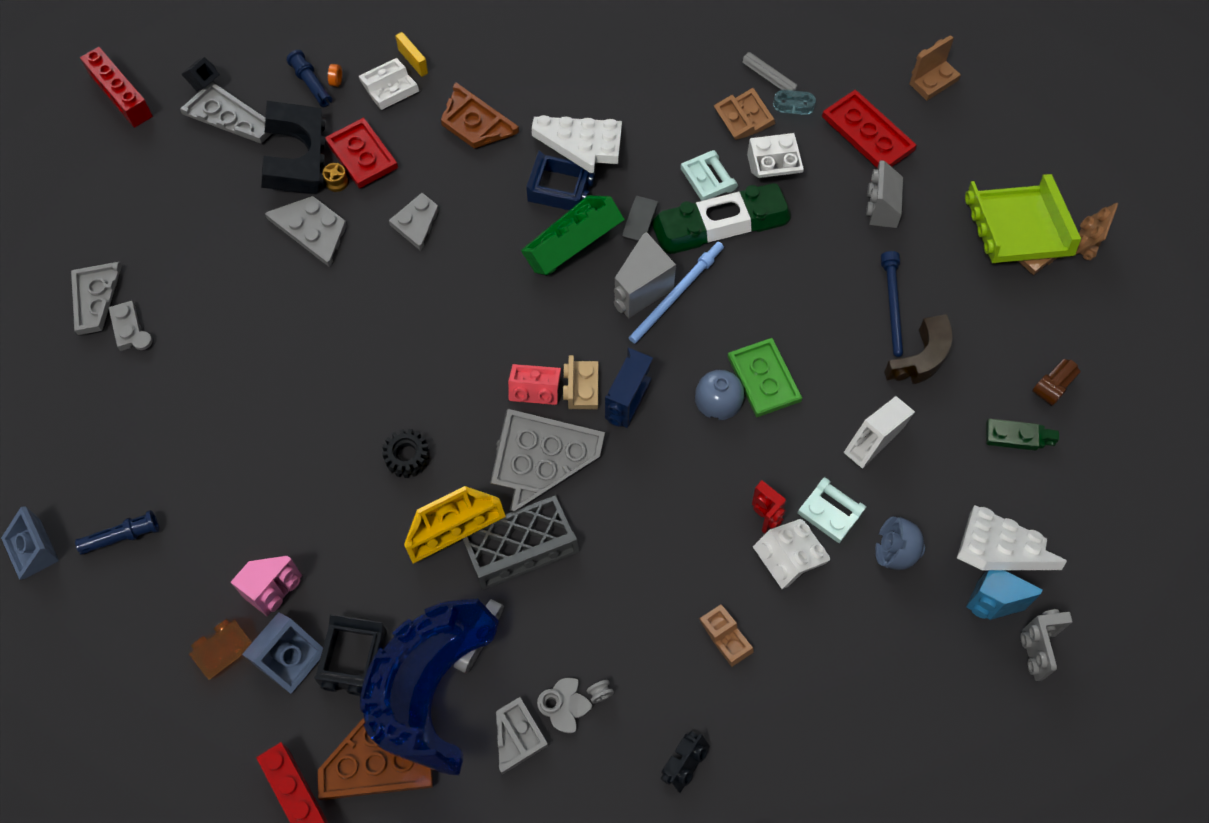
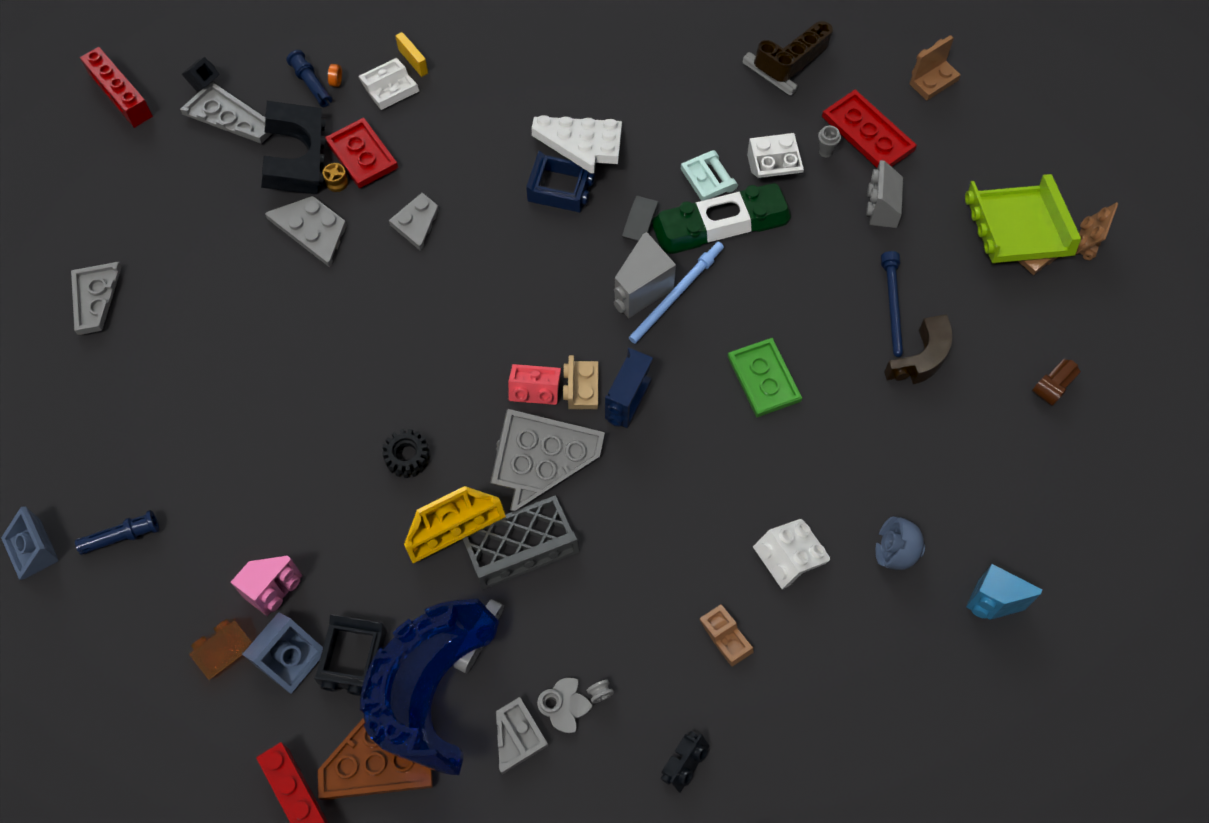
(127, 327): light grey hinge -> none
(475, 120): dark orange wing -> none
(572, 233): green wedge -> none
(719, 394): sand blue cylinder -> none
(744, 114): medium nougat slope -> none
(768, 505): red bracket -> none
(786, 62): none -> dark brown beam
(794, 102): clear light blue beam -> none
(828, 140): none -> light grey cone
(828, 517): light aqua plate -> none
(878, 431): white slope -> none
(1004, 545): white wing -> none
(1019, 435): dark green hinge -> none
(1037, 642): light grey bracket -> none

